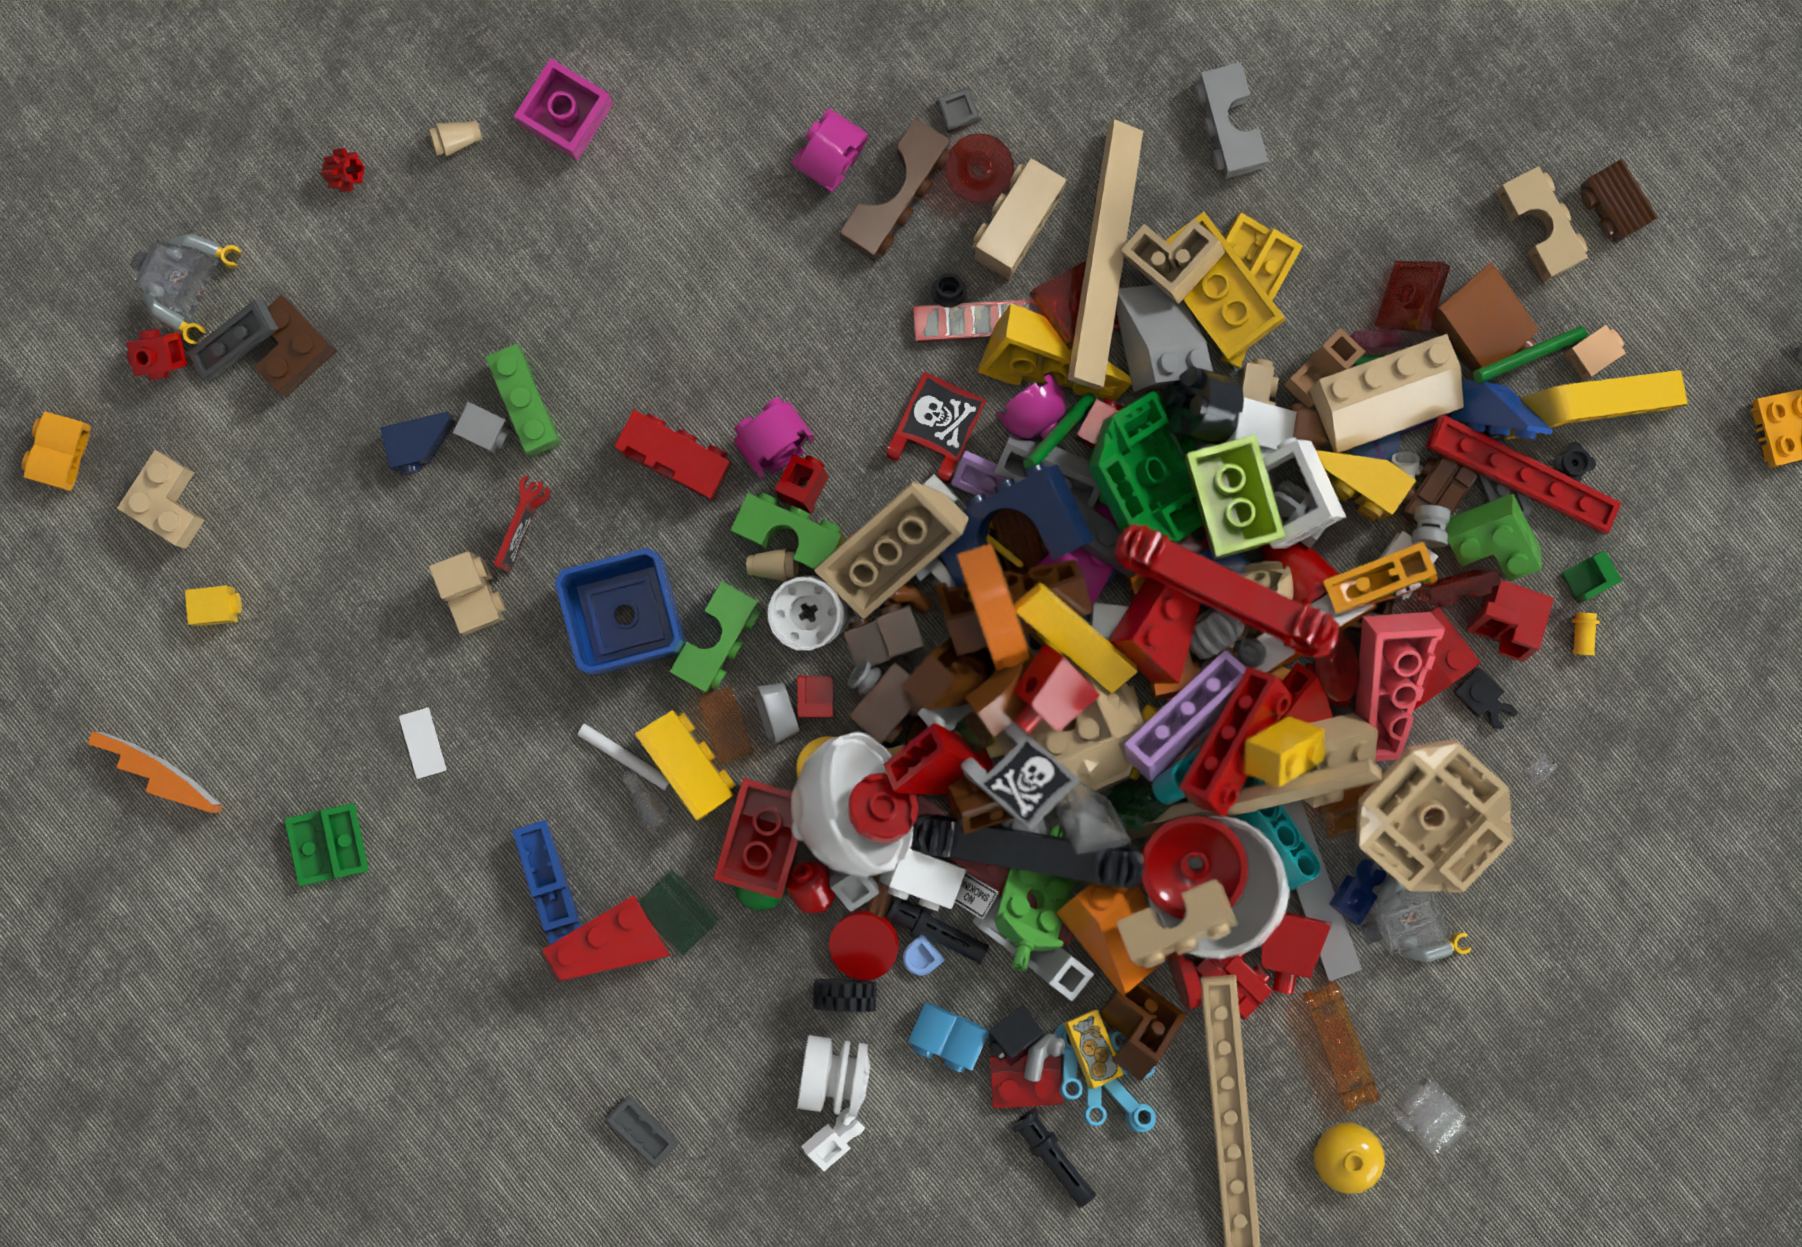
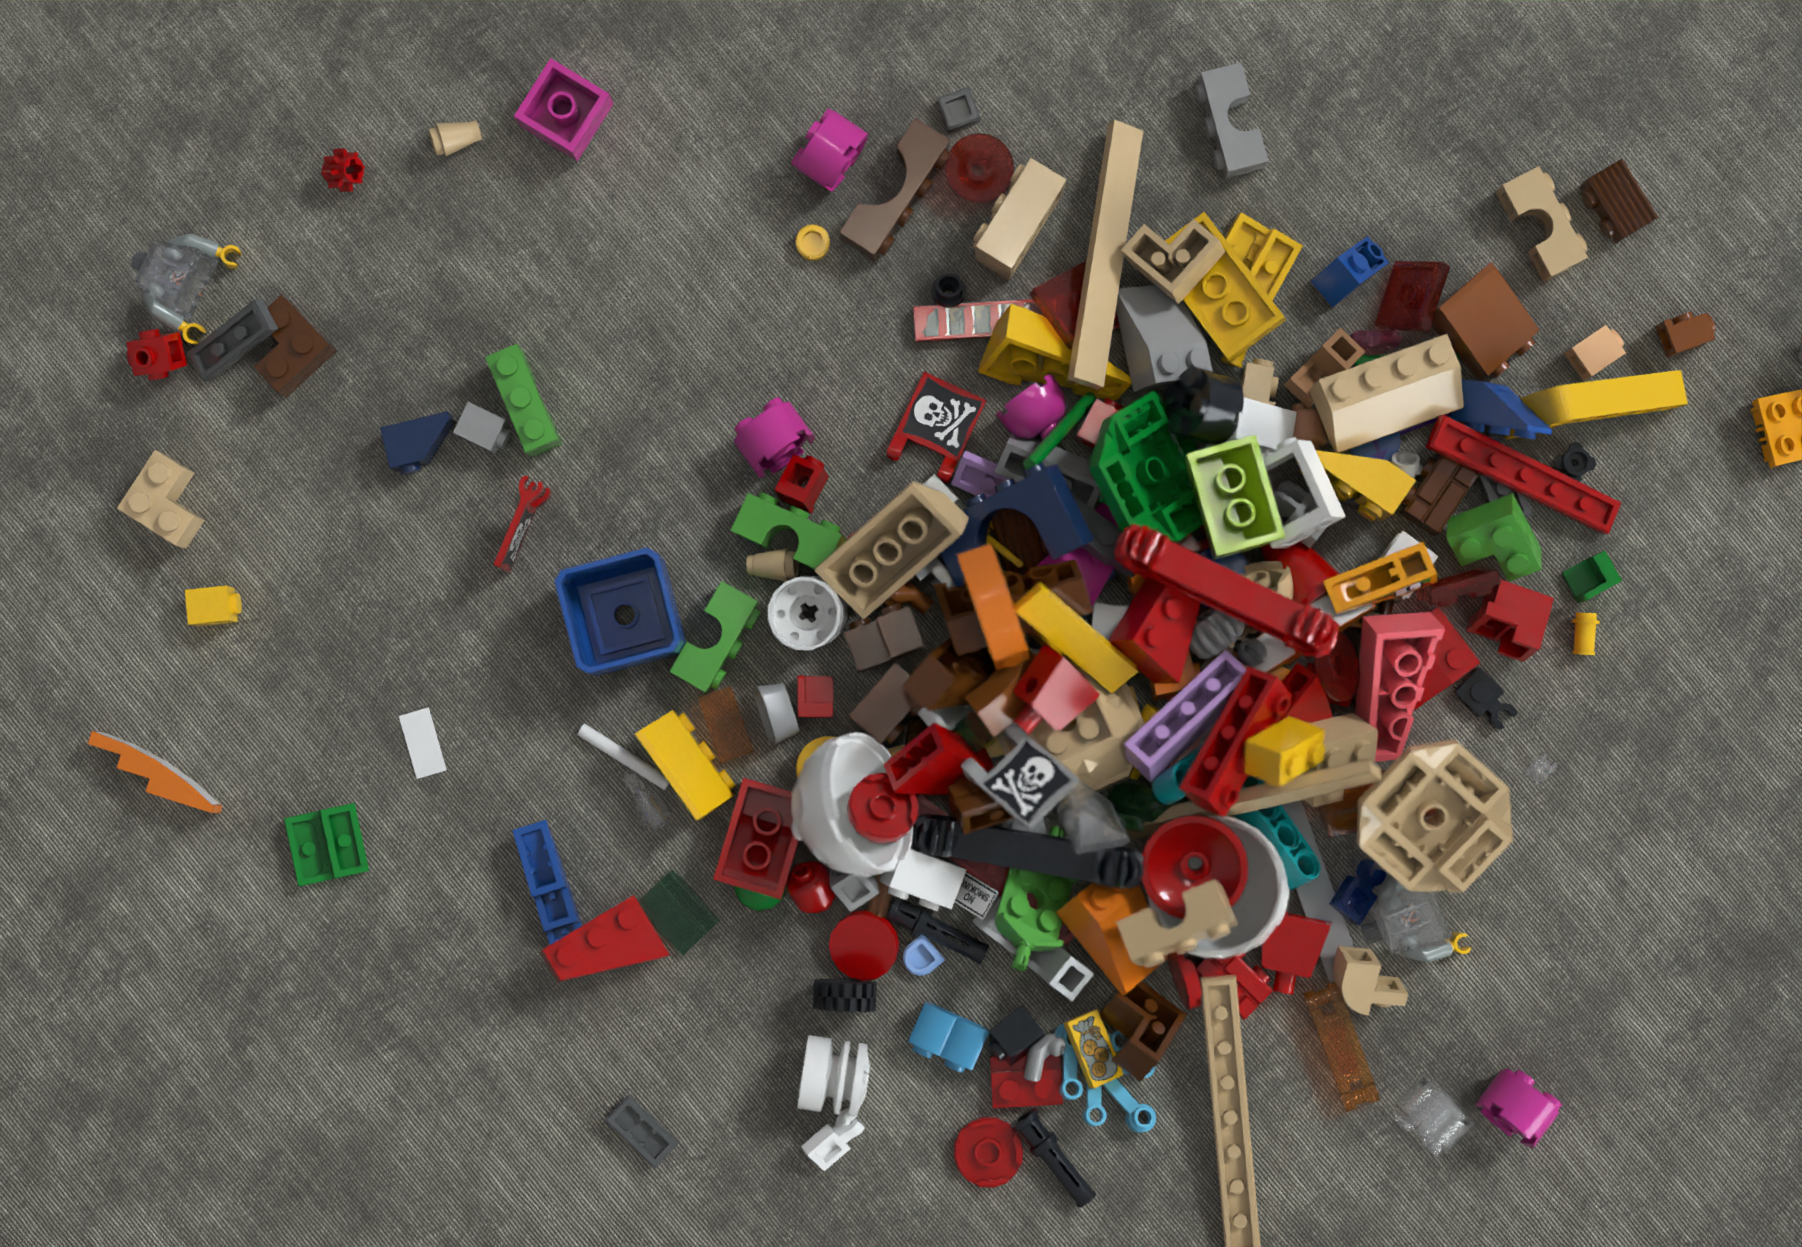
(56, 451): light orange brick -> none
(466, 588): tan brick -> none
(673, 454): red wedge -> none
(812, 242): none -> yellow tile
(864, 677): light grey bush -> none
(988, 1152): none -> red tile
(1349, 1158): yellow cylinder -> none
(1350, 271): none -> blue slope
(1359, 981): none -> tan brick
(1431, 526): light grey wheel -> none
(1518, 1107): none -> dark pink brick
(1529, 354): green bar -> none
(1686, 333): none -> dark orange brick

